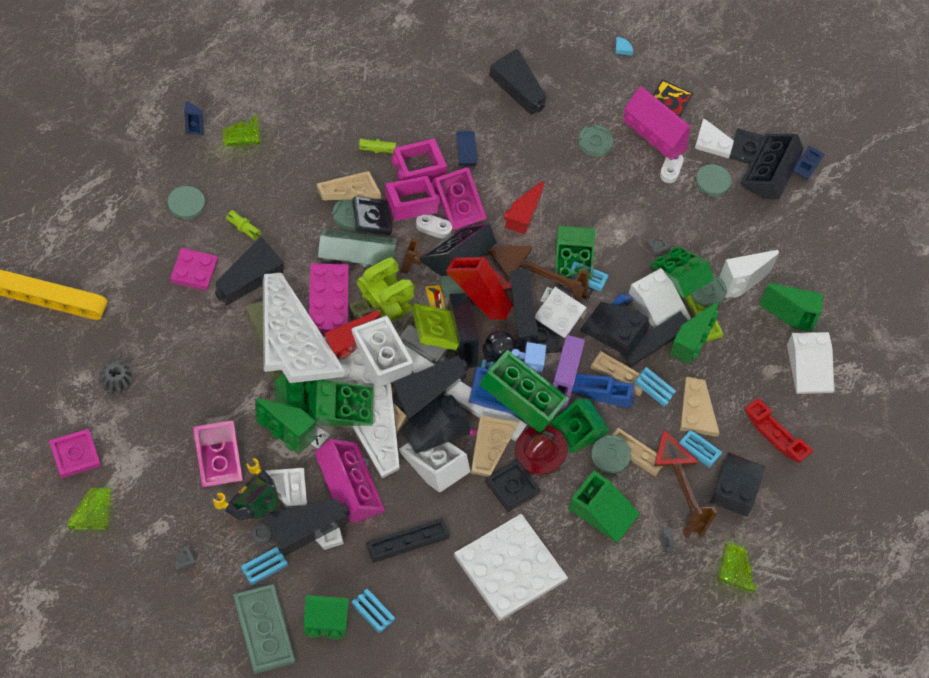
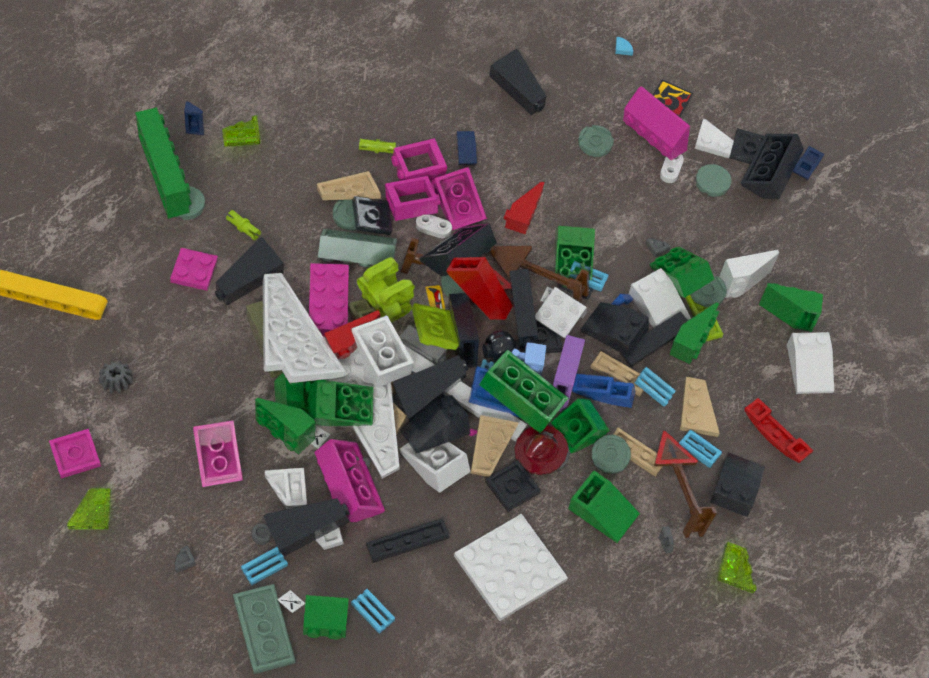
(163, 162): none -> green brick
(253, 499): torso -> none
(291, 601): none -> white sticker

